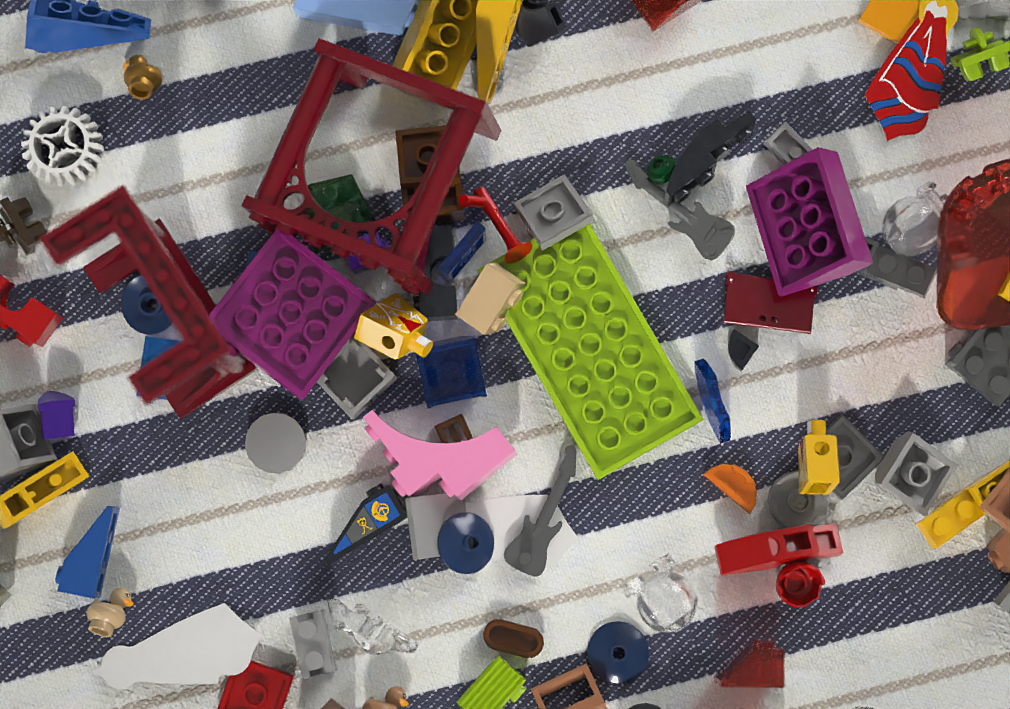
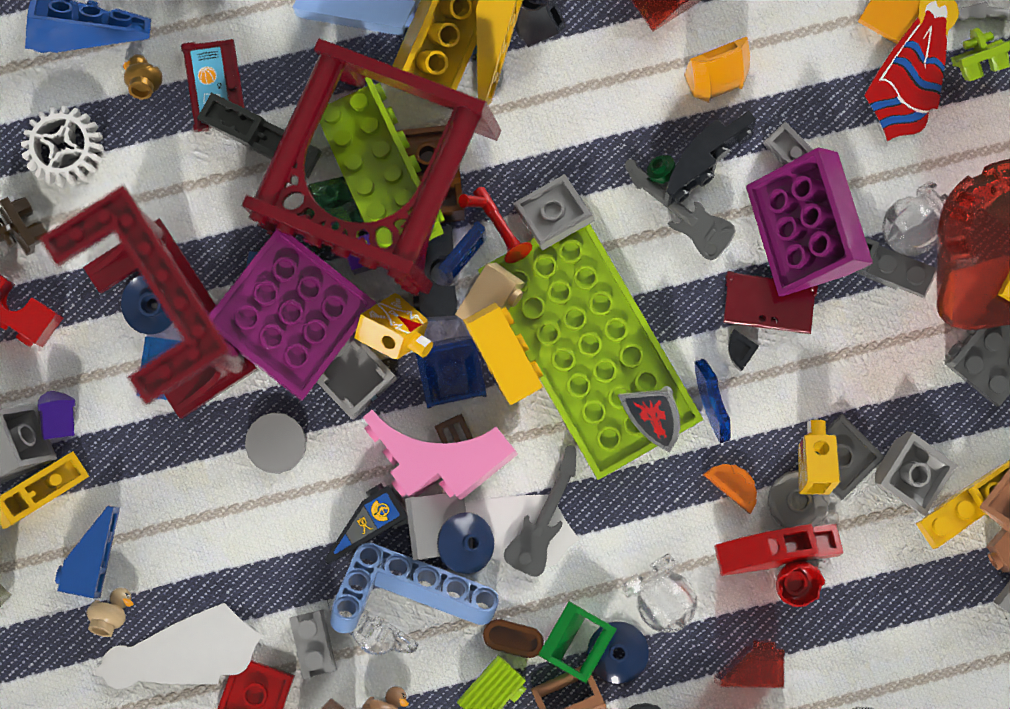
(211, 69): none -> door
(249, 129): none -> pearl dark grey slope
(373, 156): none -> lime bracket
(408, 586): none -> medium blue beam
(504, 352): none -> yellow wedge
(563, 635): none -> green tile
(654, 415): none -> shield
(719, 70): none -> light orange slope

